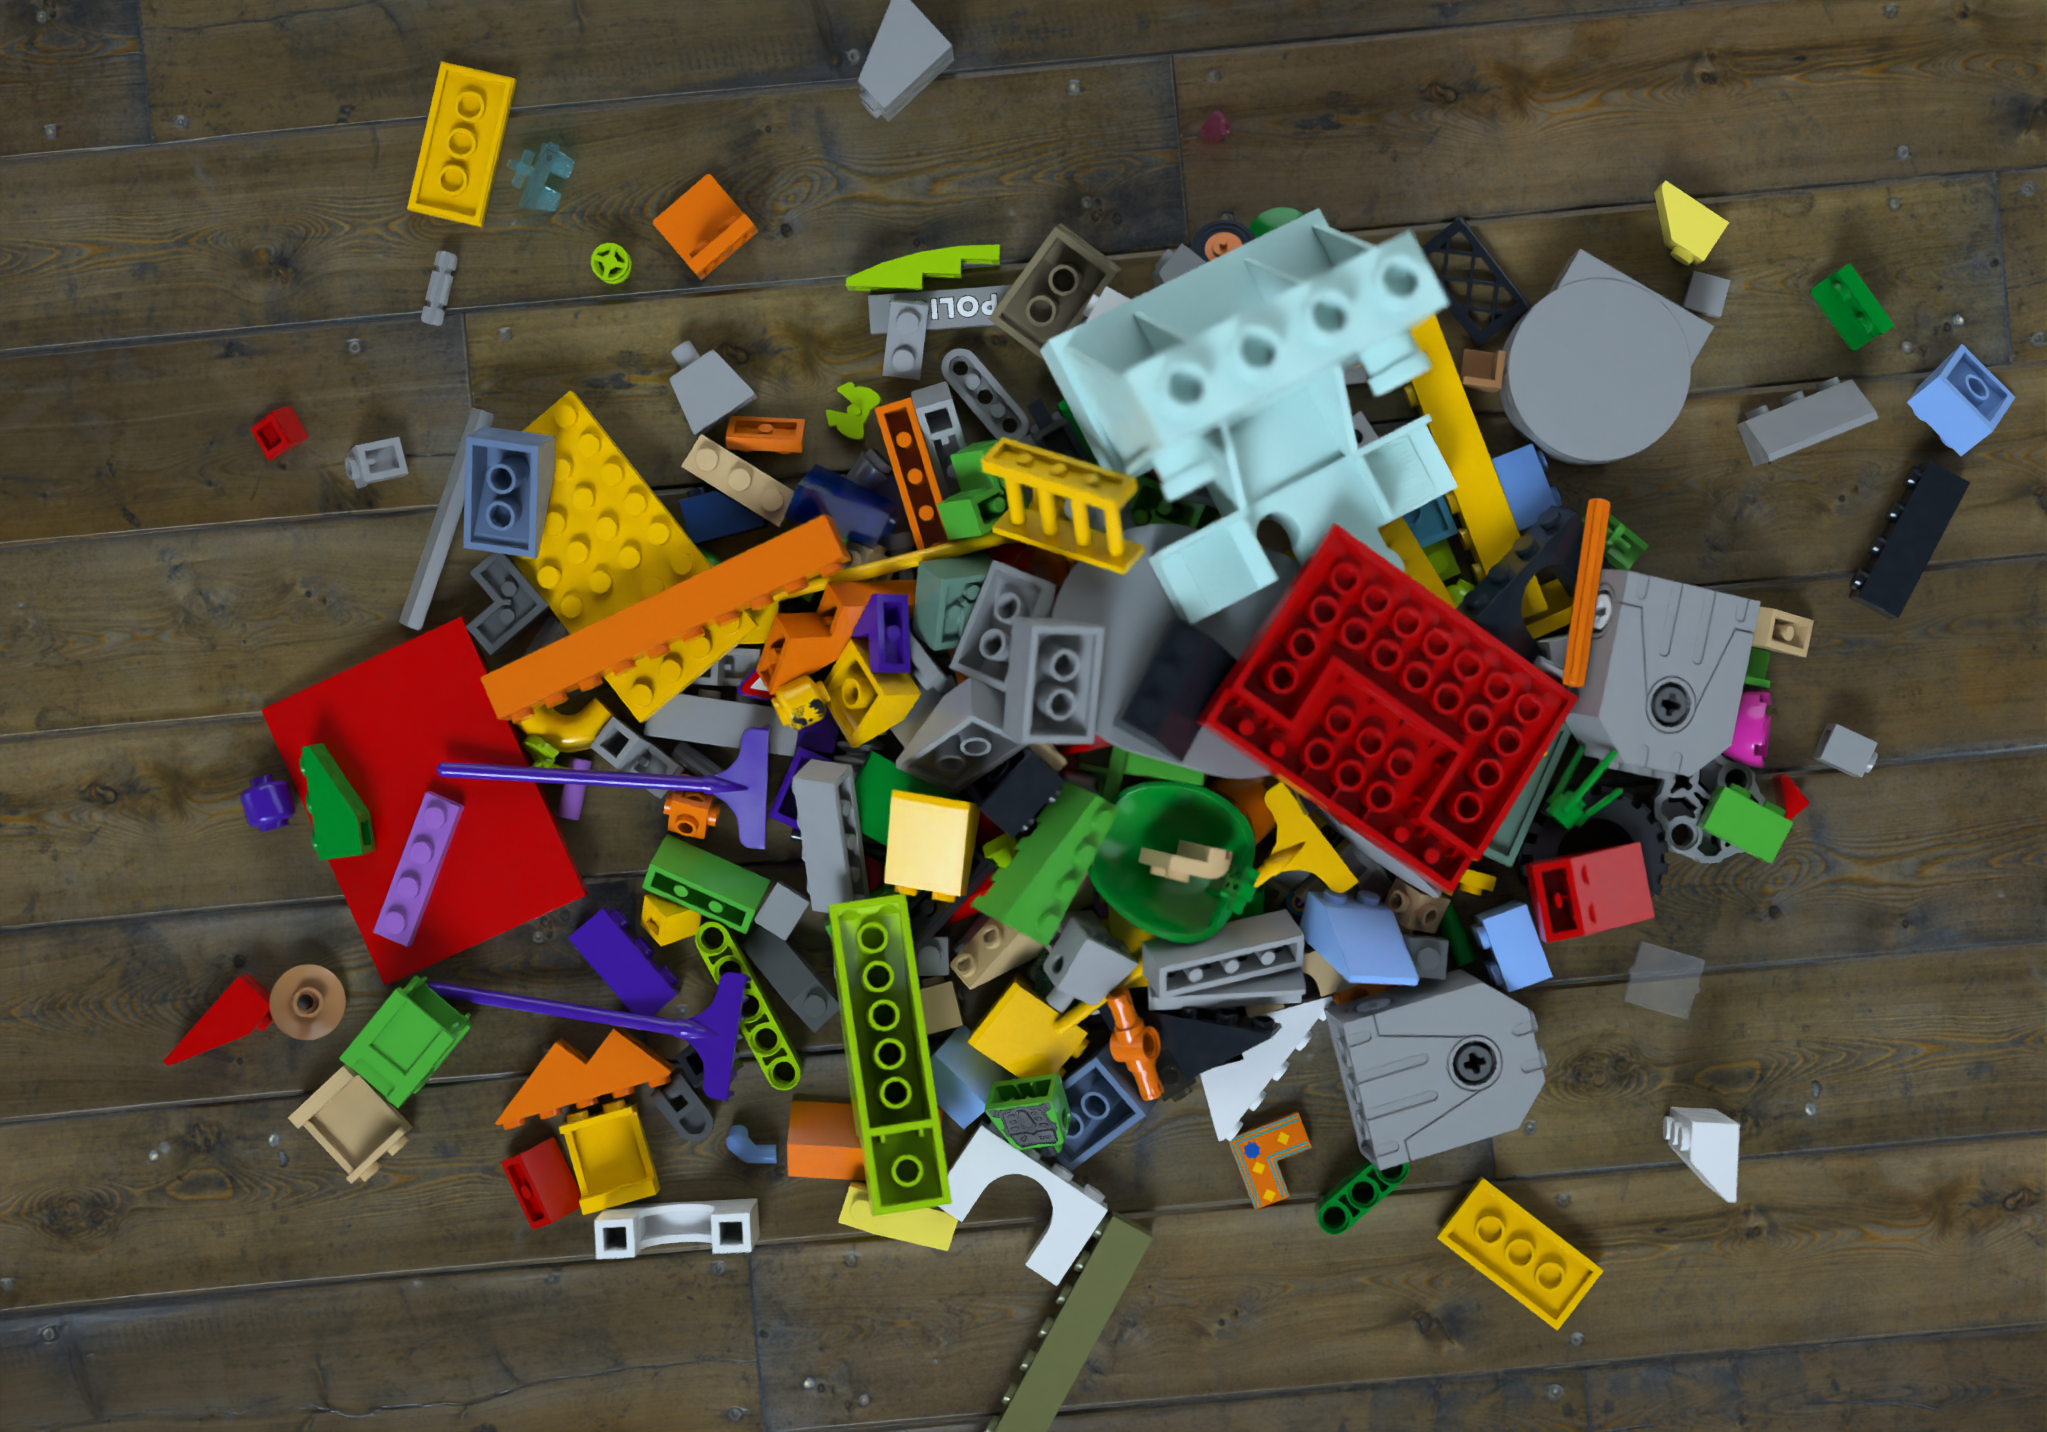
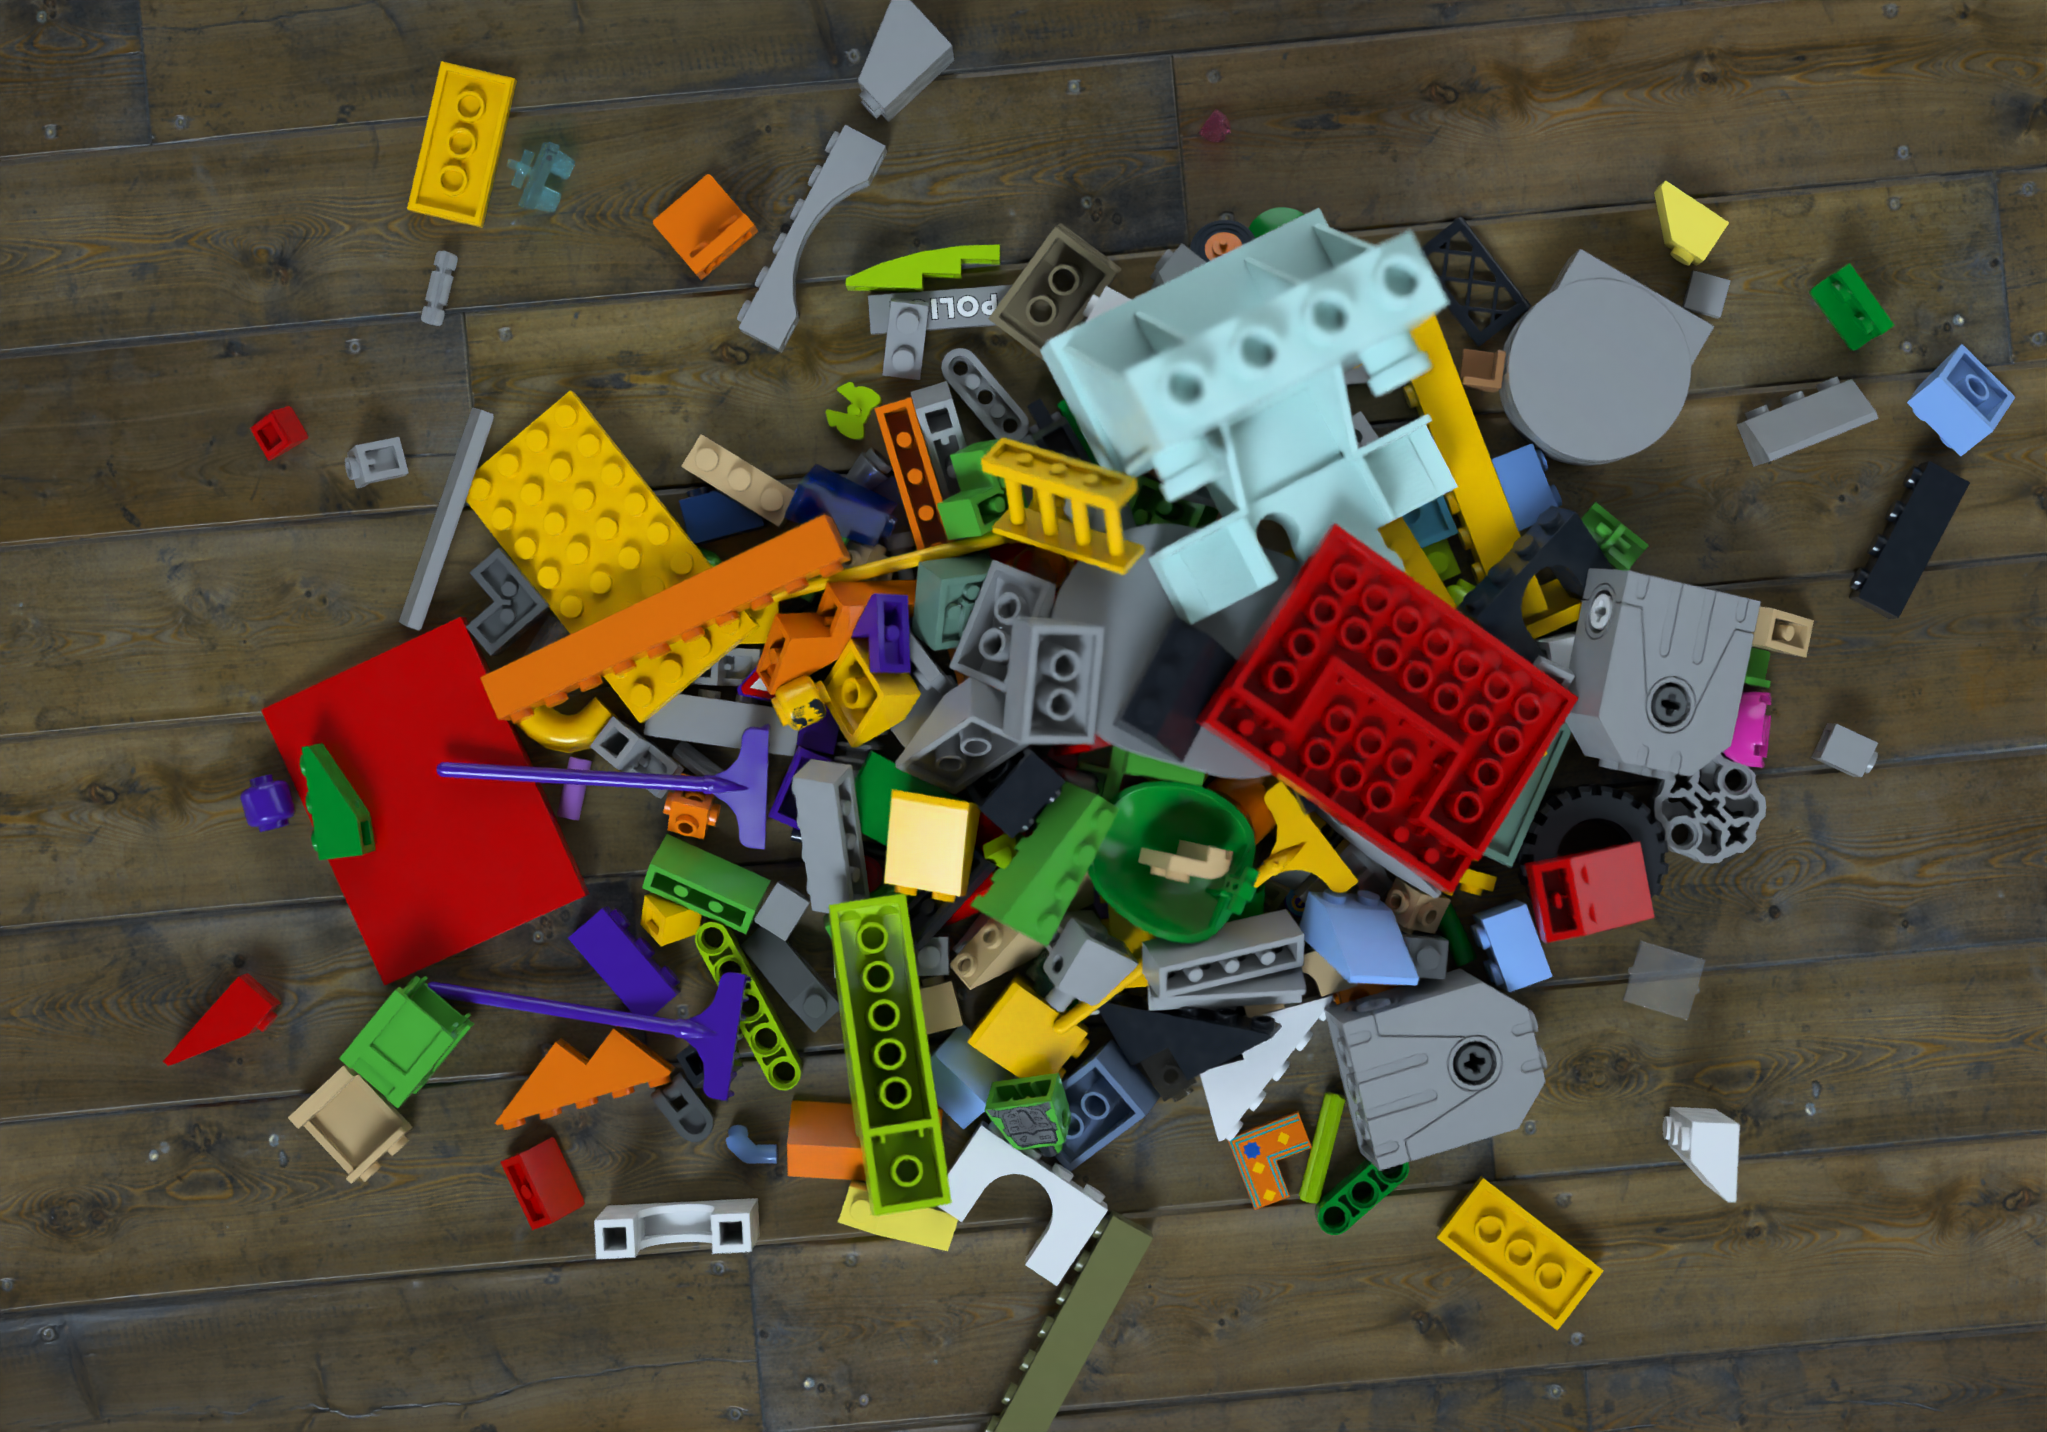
(326, 1004): medium nougat dish -> none
(418, 868): medium lavender plate -> none
(507, 490): sand blue slope -> none
(541, 752): lime piece -> none
(604, 260): lime wheel -> none
(610, 1156): yellow panel -> none
(707, 388): light grey torso -> none
(765, 434): orange plate -> none
(848, 169): none -> light grey arch
(1050, 755): tan tile -> none
(1135, 1044): orange pin -> none
(1322, 1147): none -> lime axle
(1567, 808): green plant -> none
(1586, 592): orange axle -> none
(1745, 823): bright green brick -> none
(1788, 796): red slope -> none

